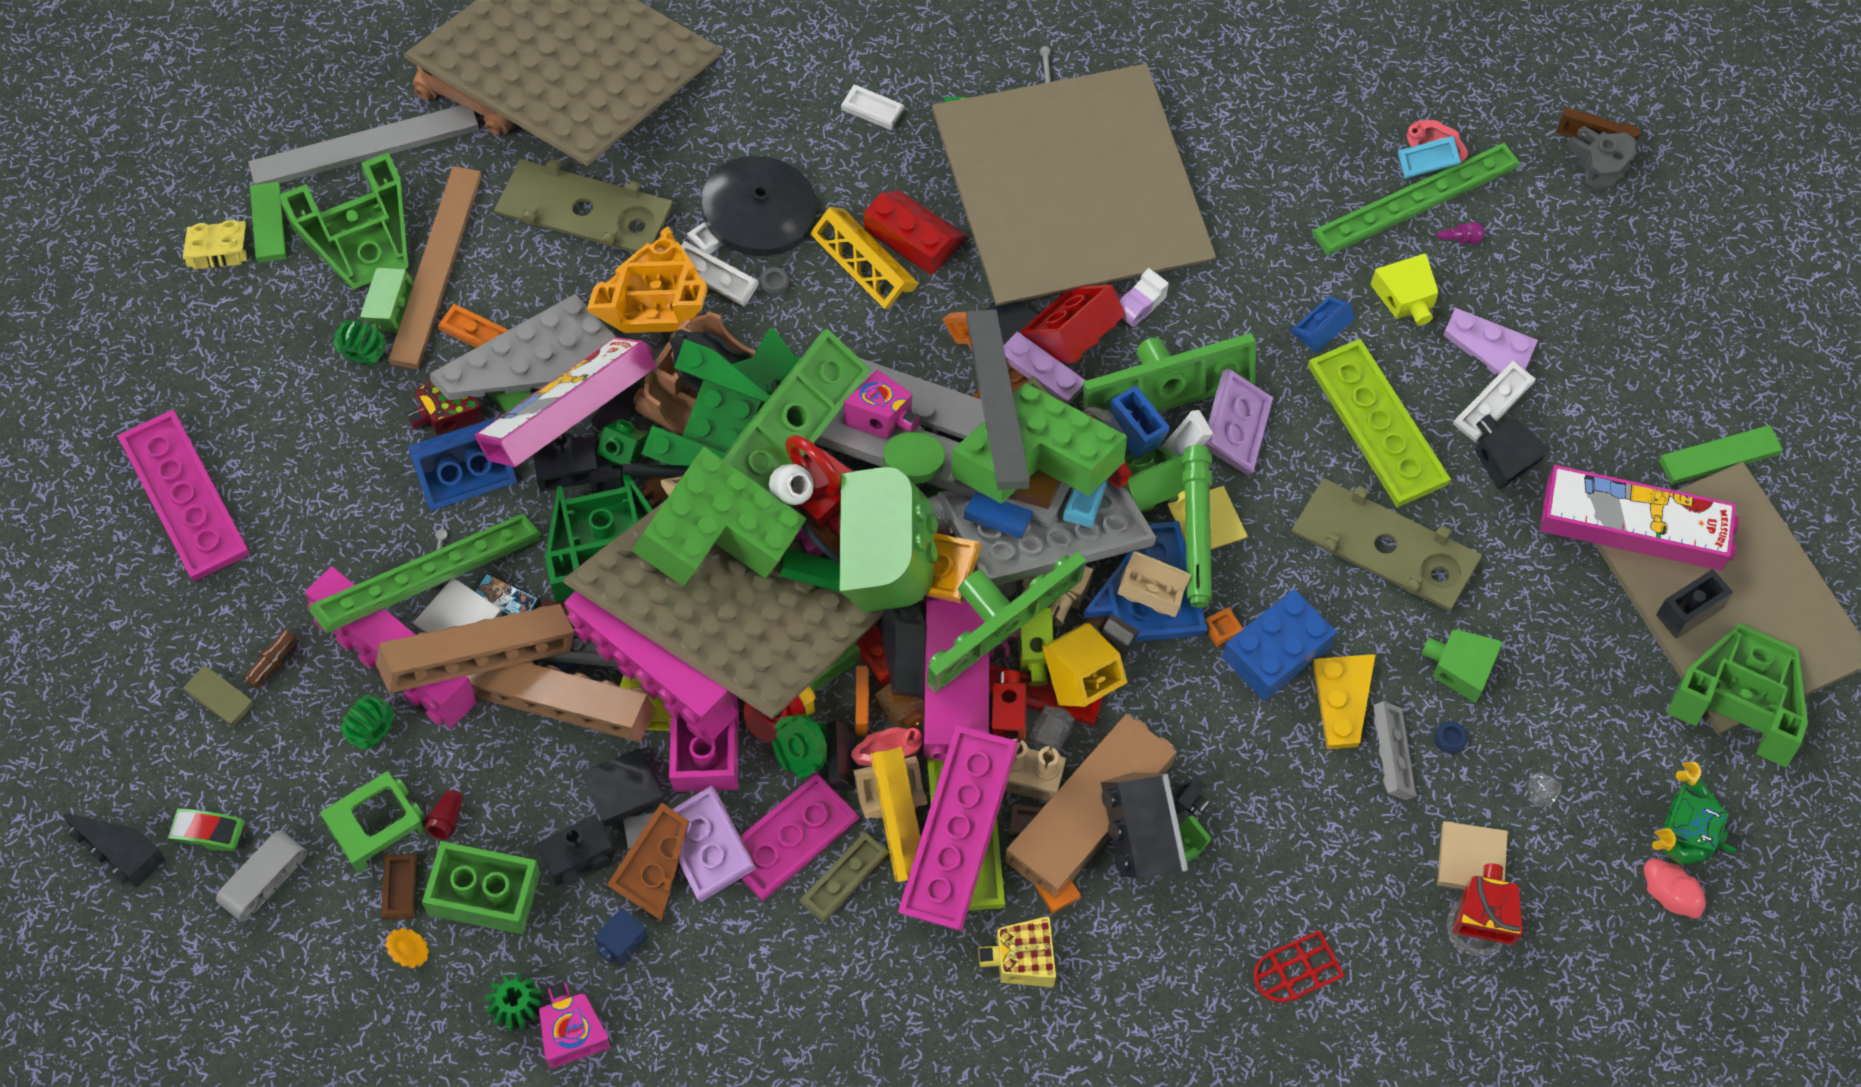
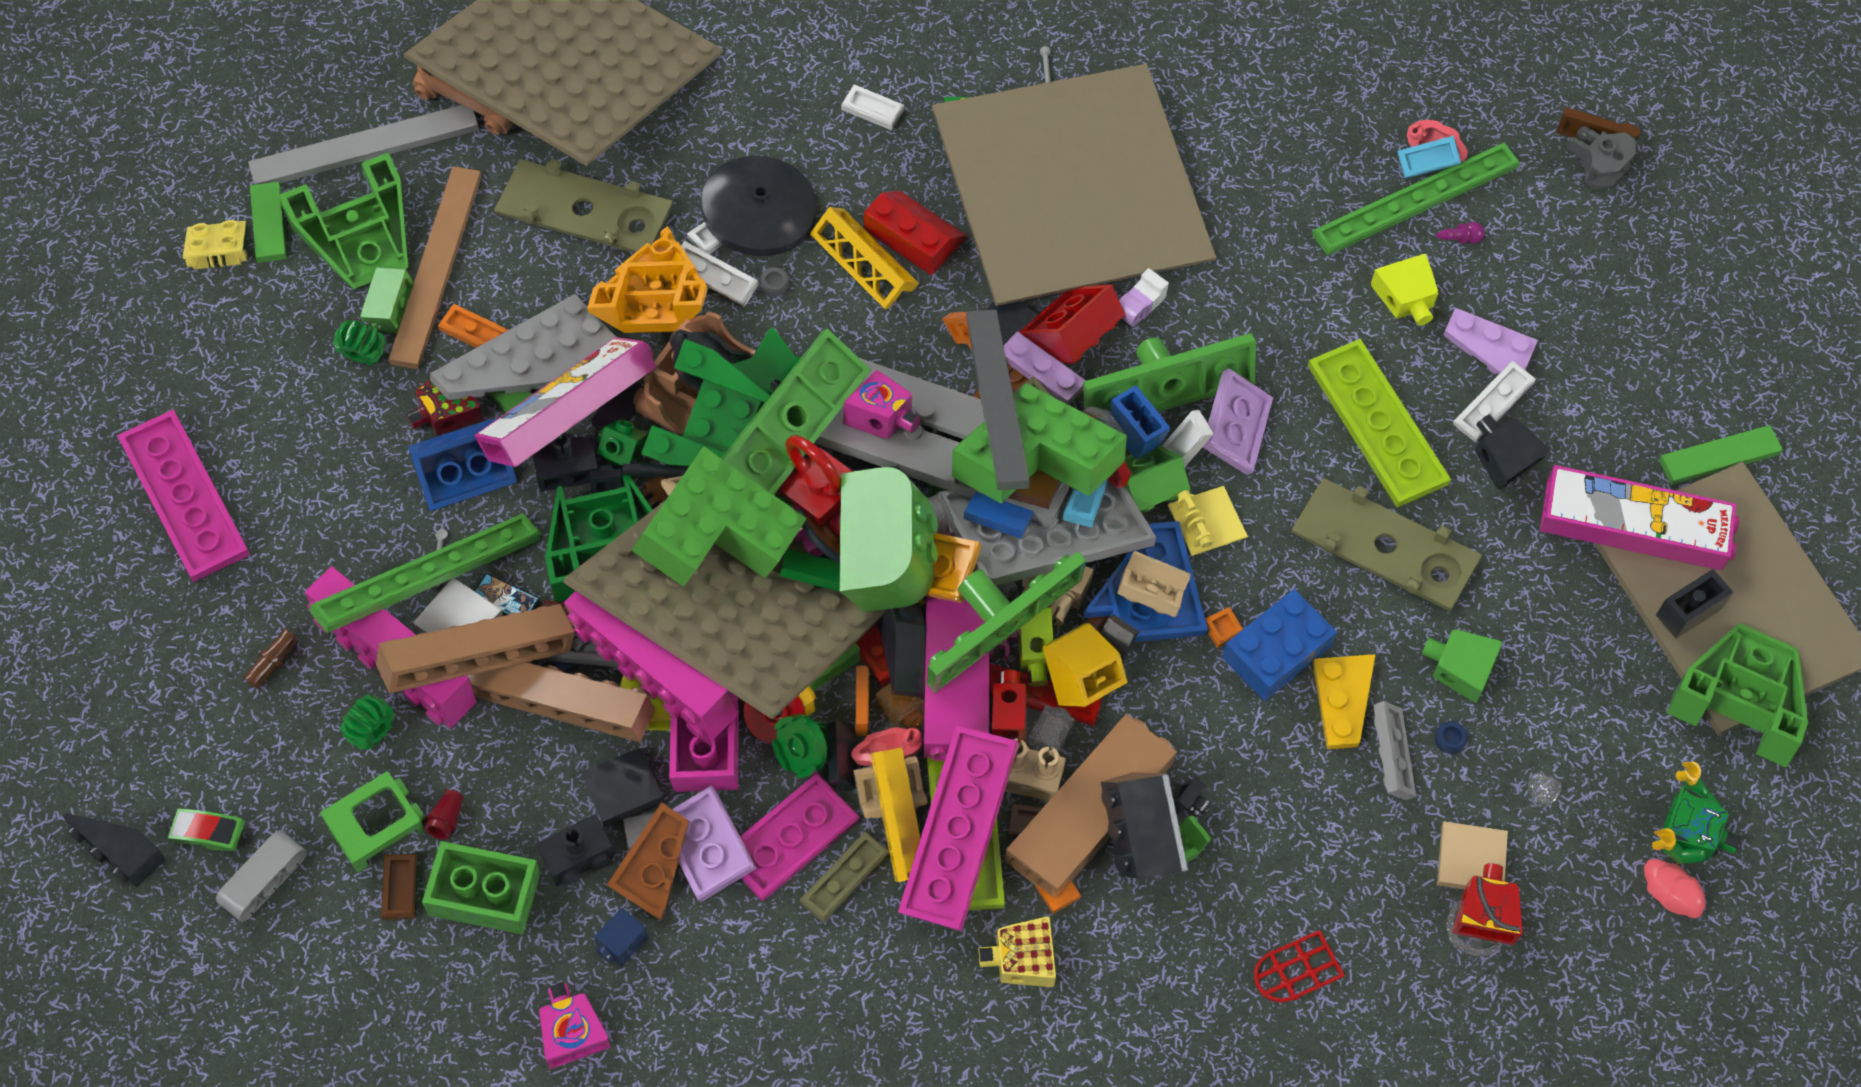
(218, 696): olive tile -> none
(407, 948): light orange piece -> none
(501, 1003): green gear -> none
(792, 484): white head -> none
(915, 455): bright green tile -> none
(1197, 483): bright green cylinder -> none
(1324, 323): blue slope -> none

